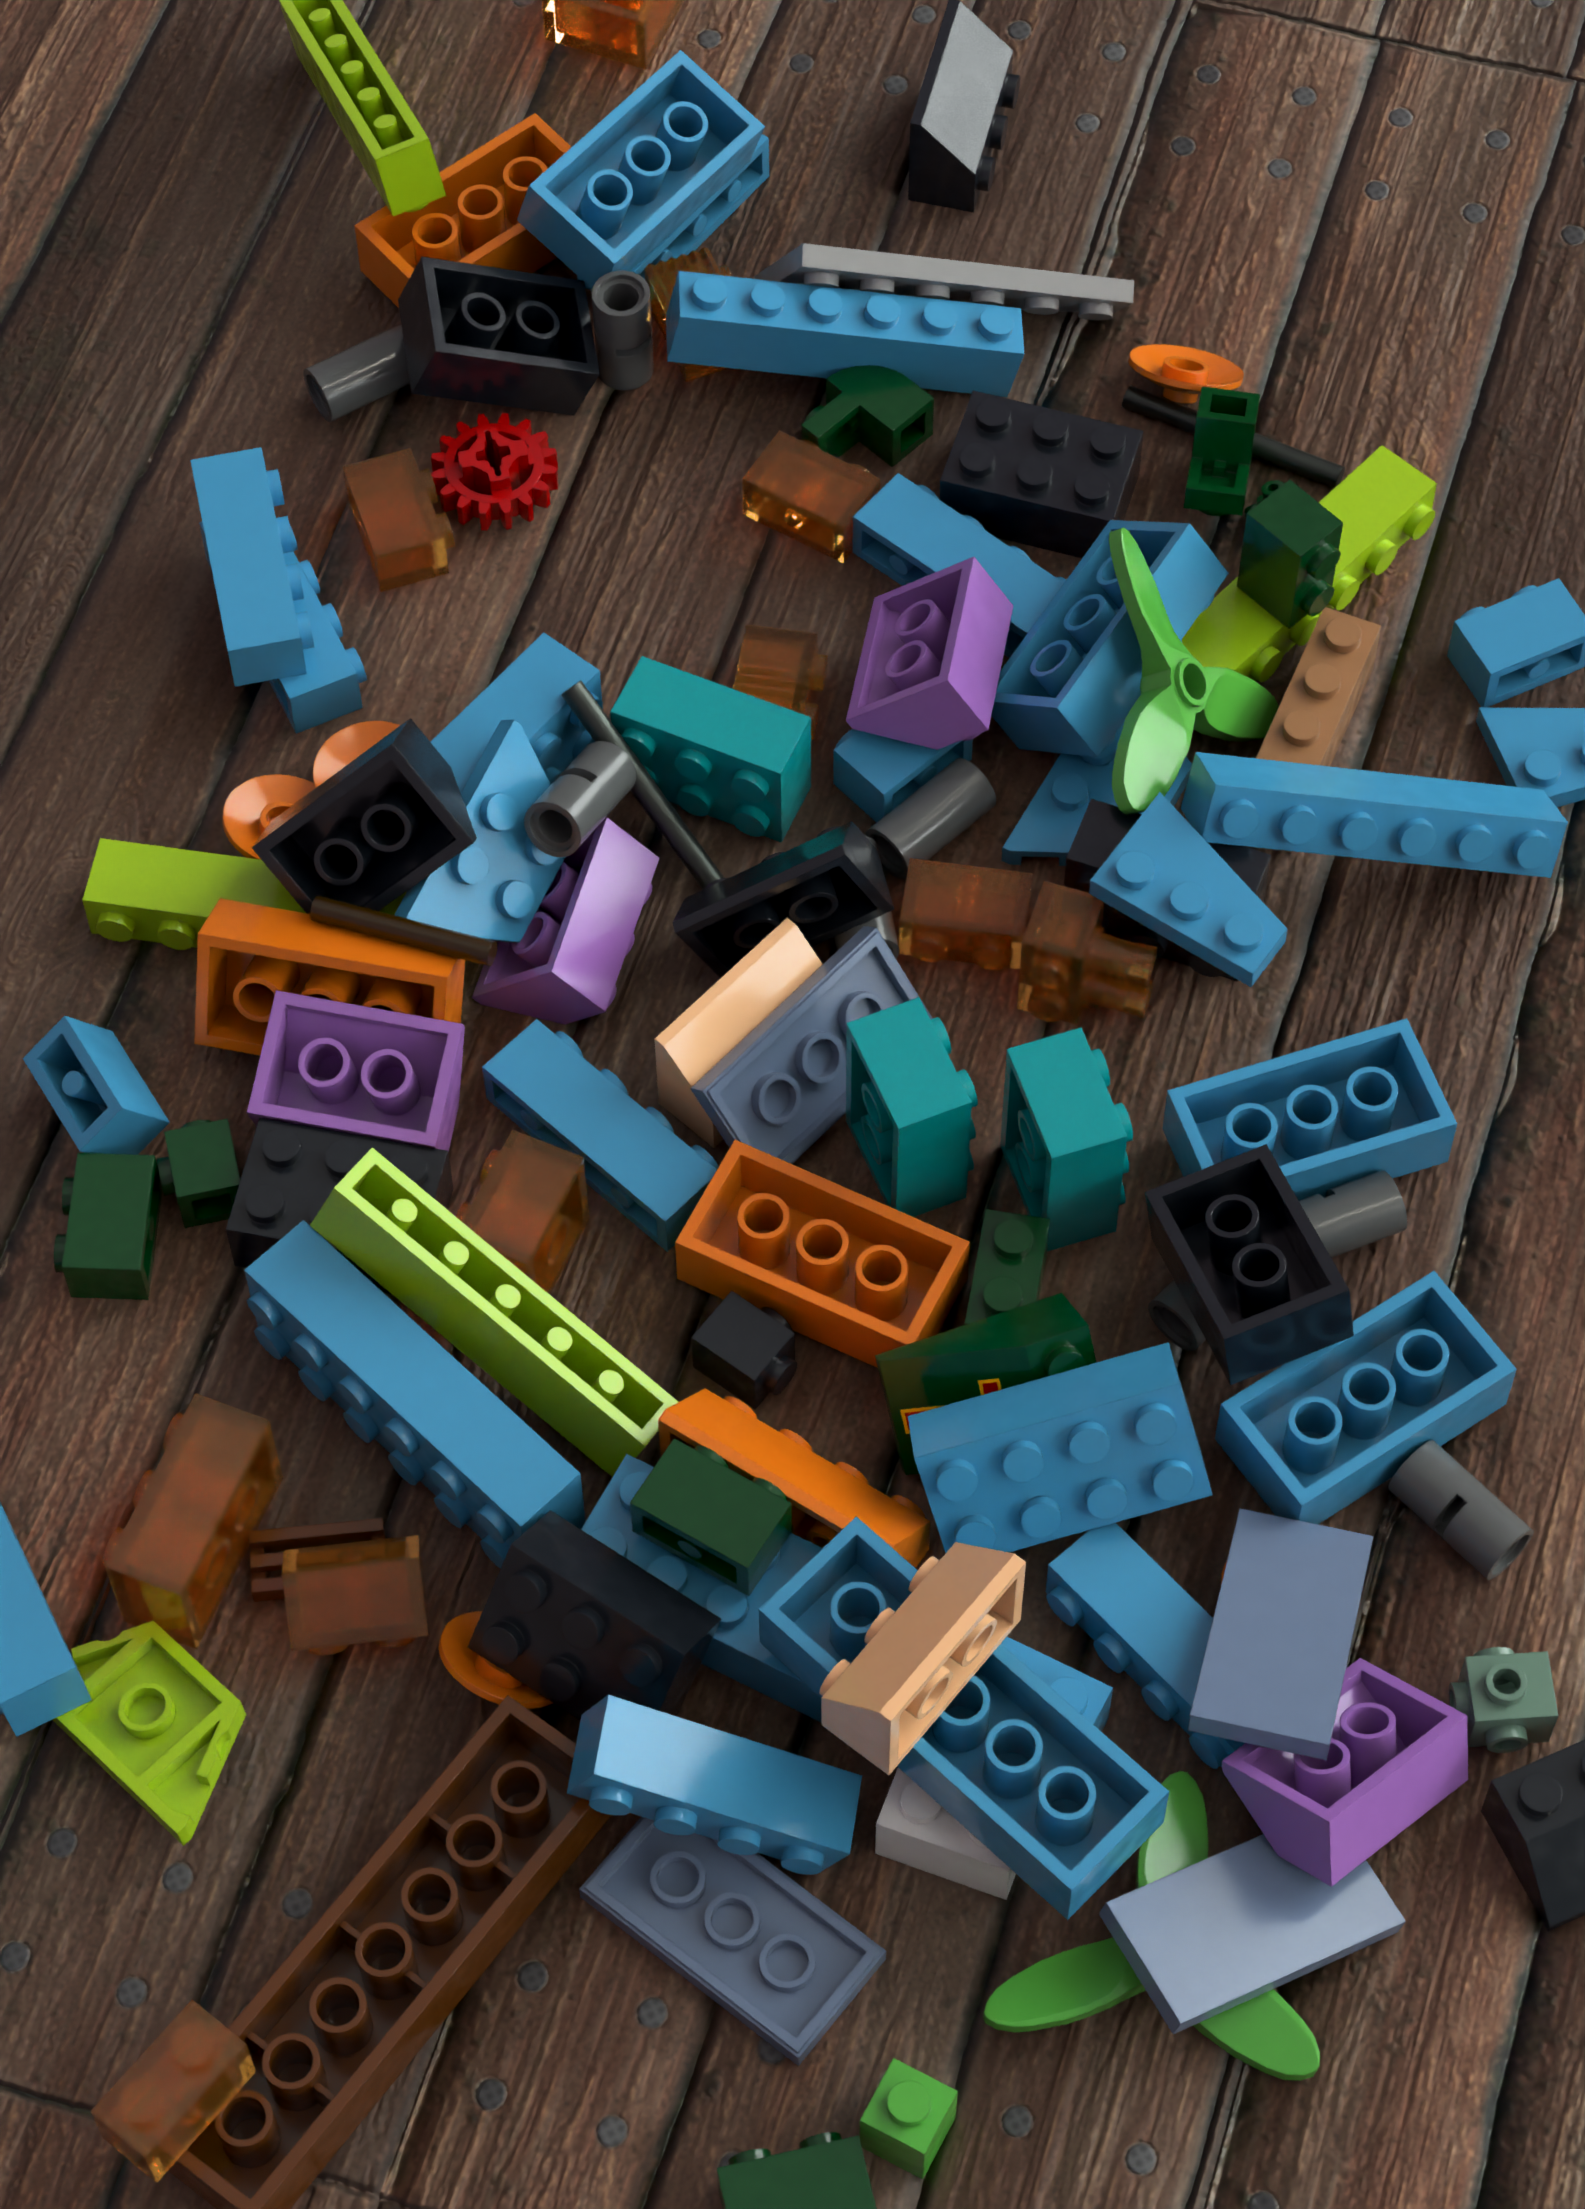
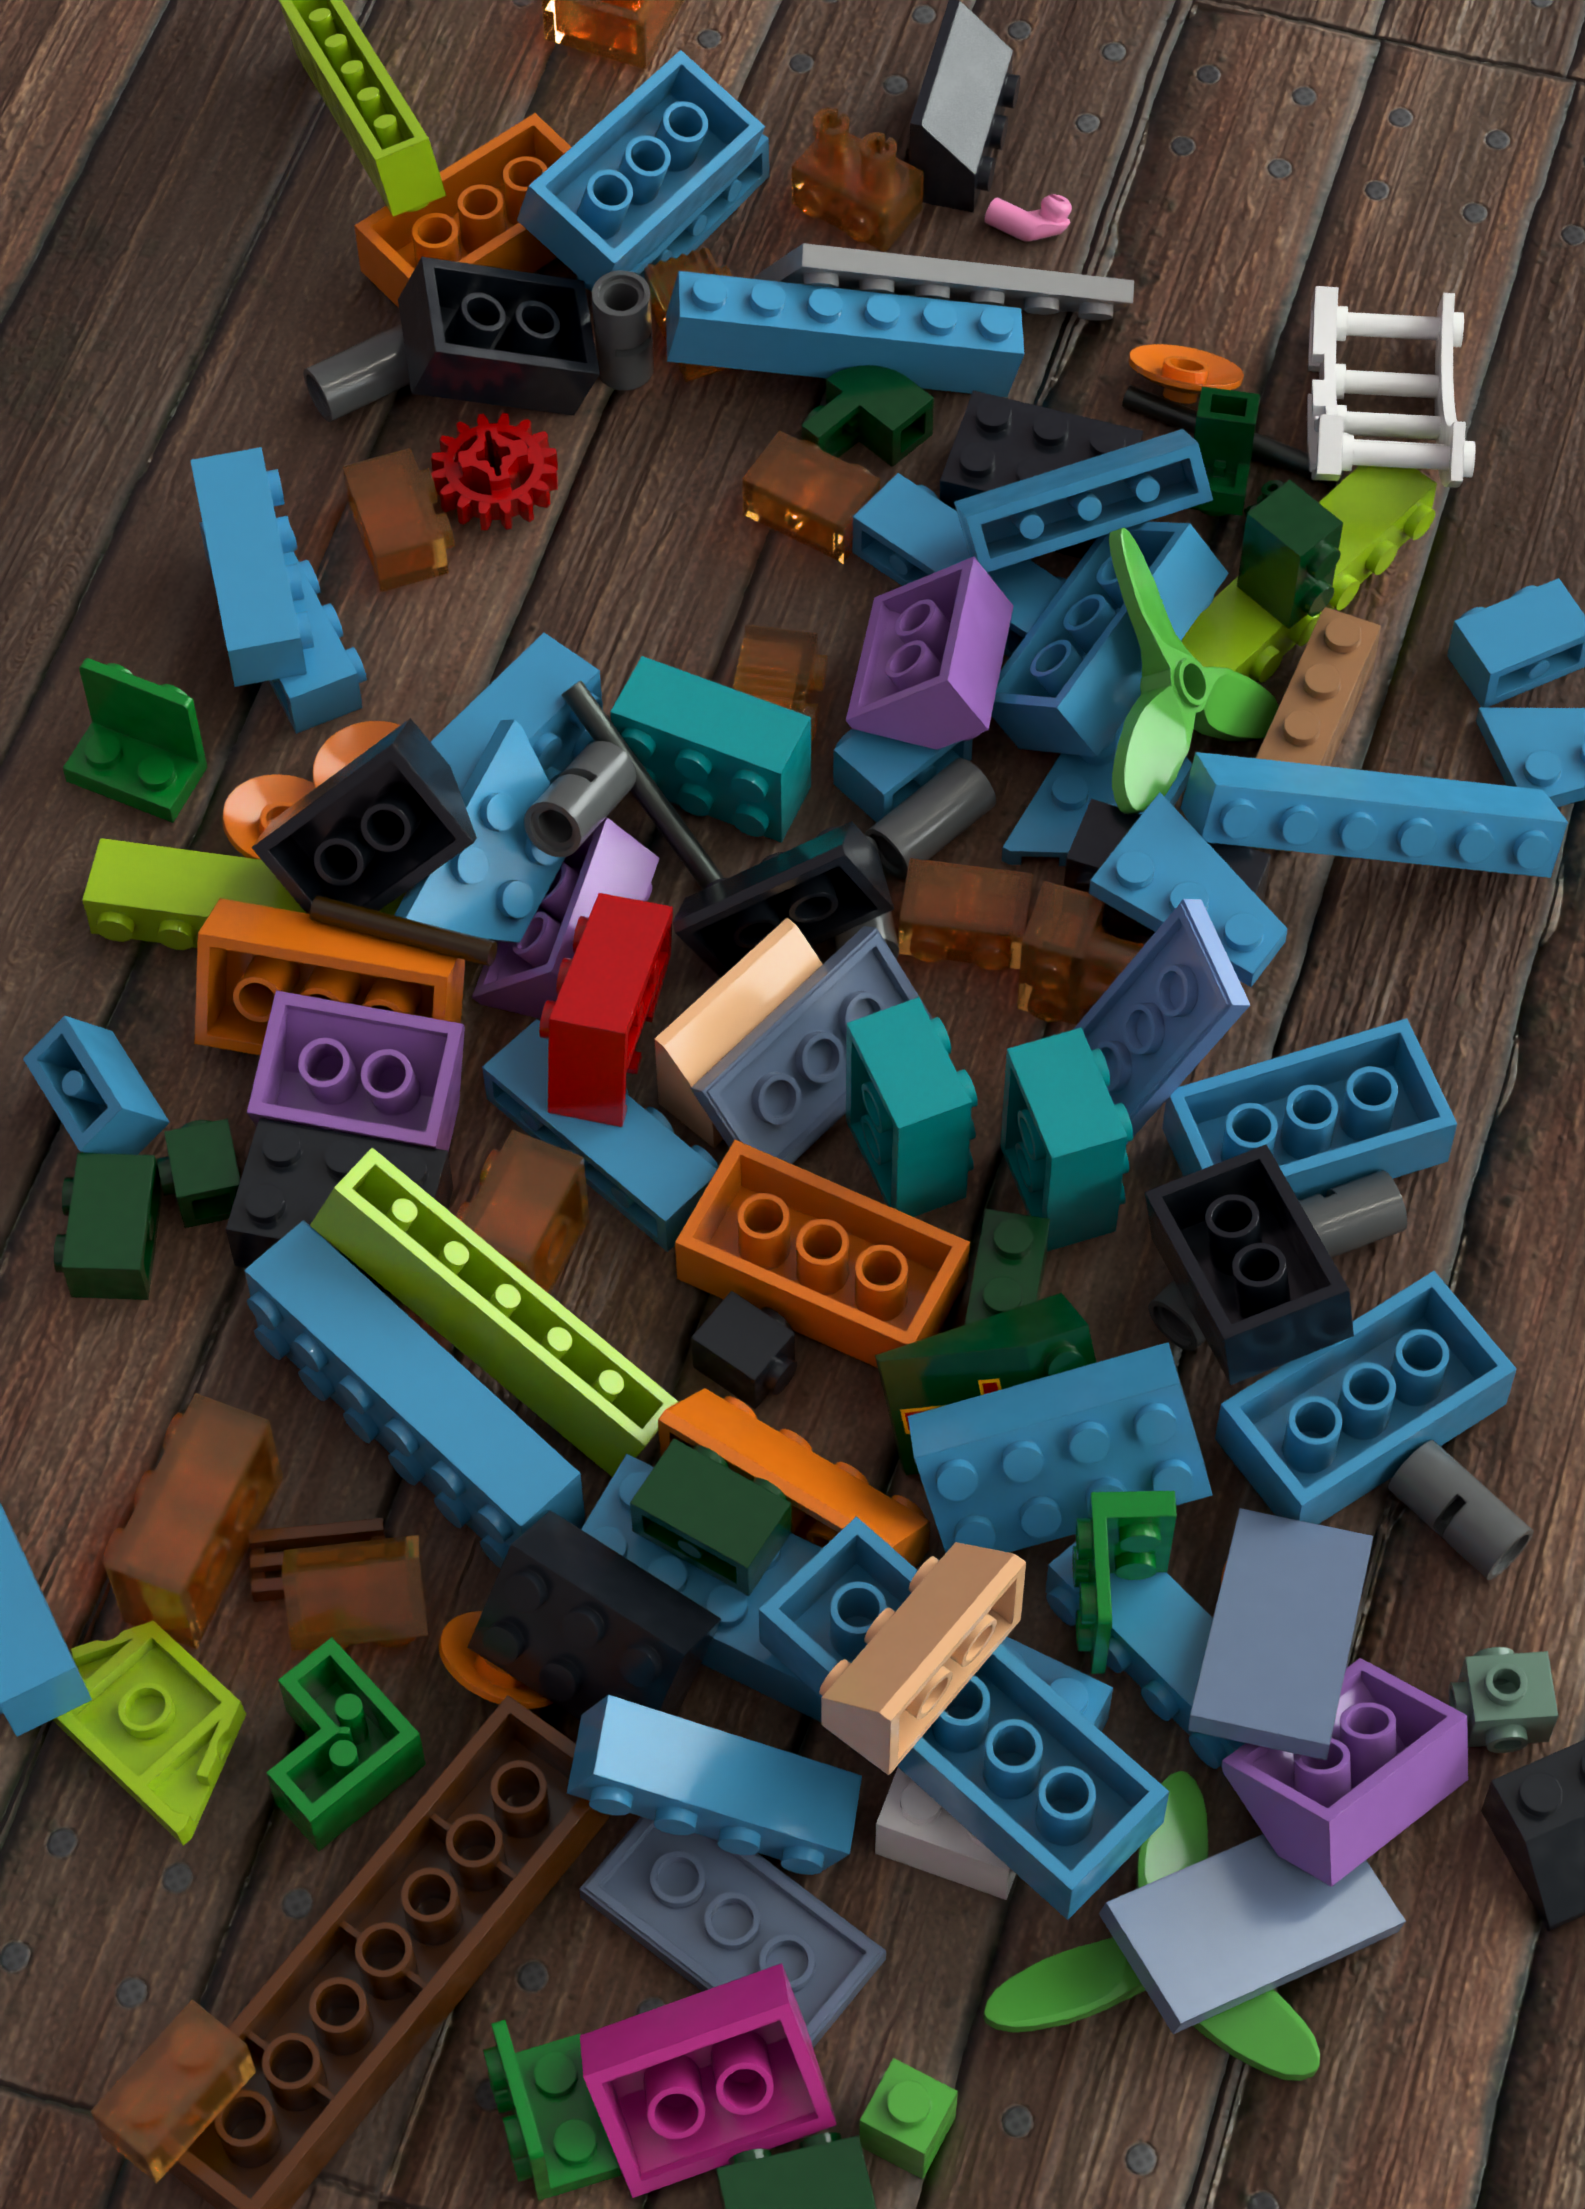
(140, 742): none -> green bracket
(355, 1747): none -> green brick
(554, 2121): none -> green bracket
(604, 1005): none -> red wedge
(706, 2080): none -> dark pink slope
(856, 182): none -> clear orange brick
(1030, 225): none -> bright pink arm
(1084, 500): none -> dark azure brick
(1121, 1536): none -> green bracket
(1165, 1011): none -> medium blue tile
(1333, 427): none -> white fence

